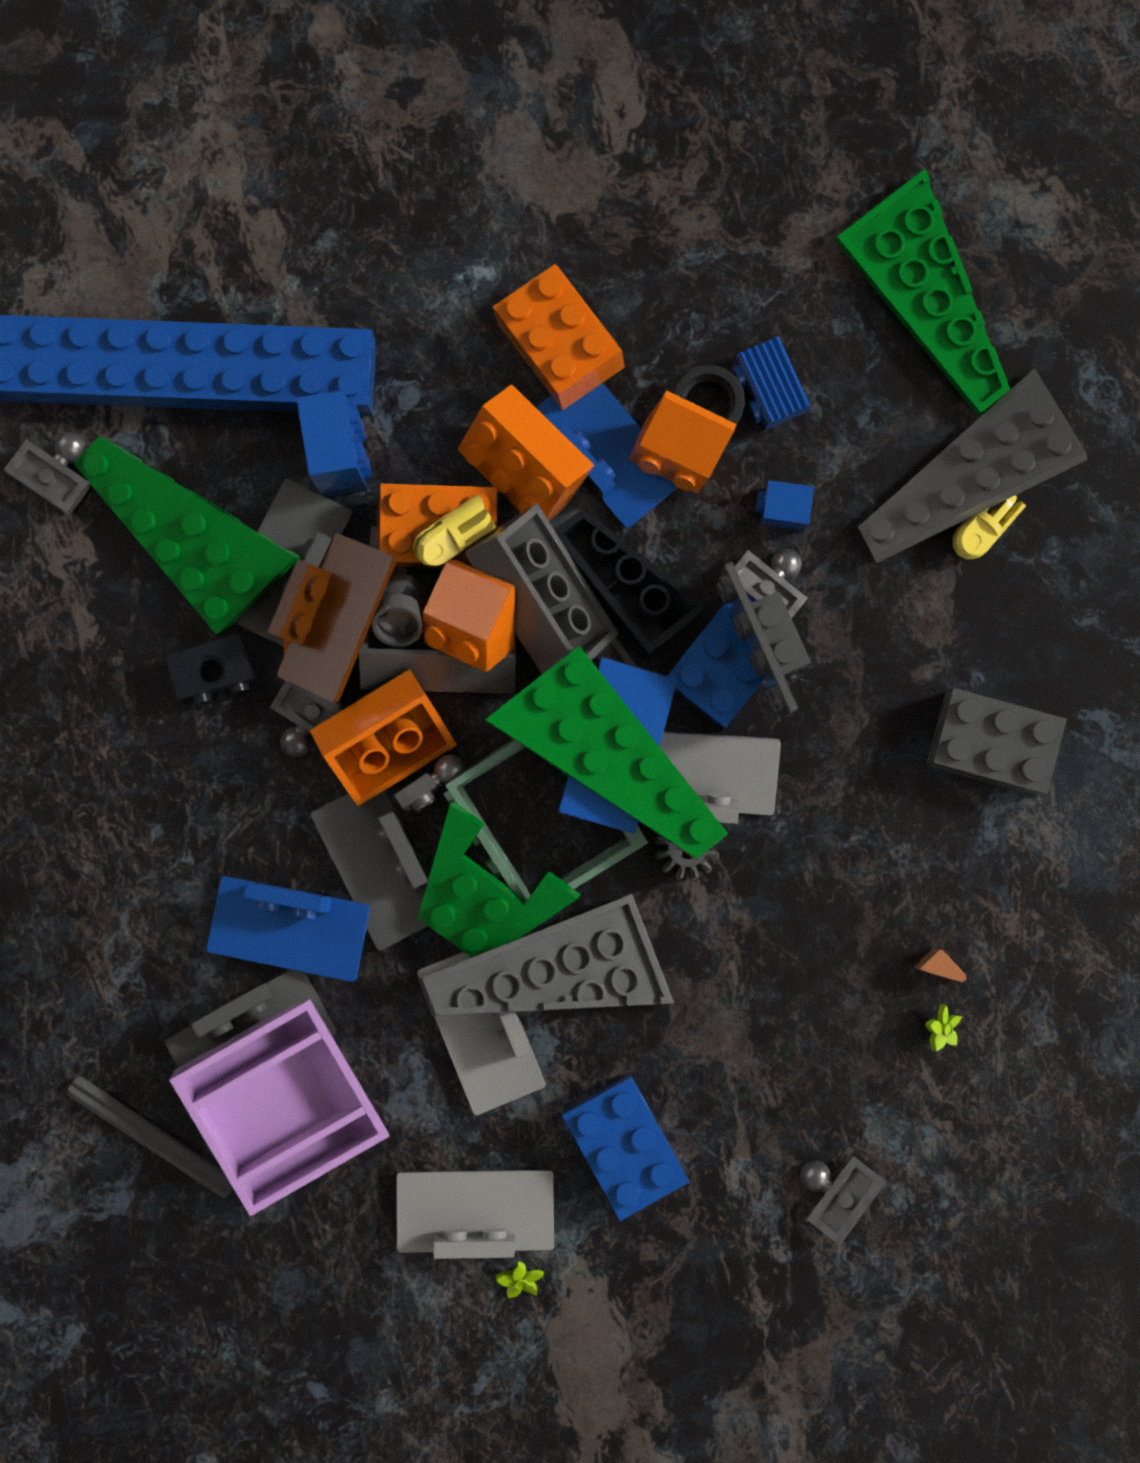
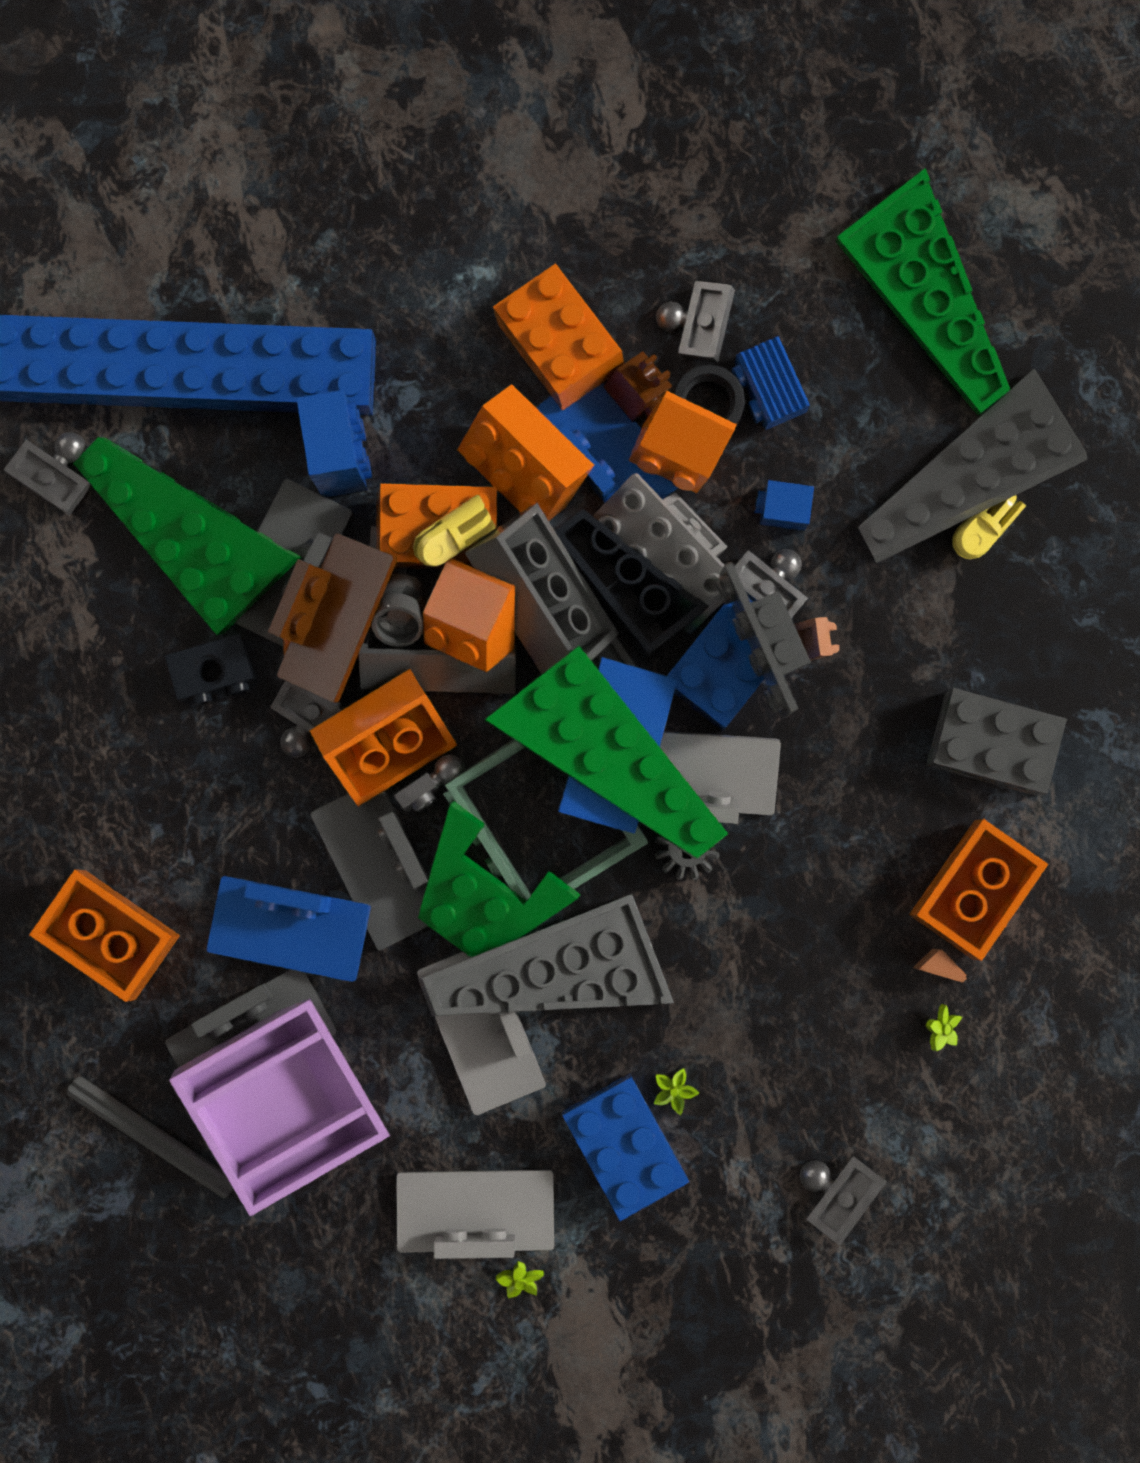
(104, 935): none -> orange brick
(638, 385): none -> reddish brown brick
(669, 537): none -> light grey bracket
(674, 1090): none -> lime plant
(702, 323): none -> flat silver plate
(816, 637): none -> nougat tile
(978, 889): none -> orange brick

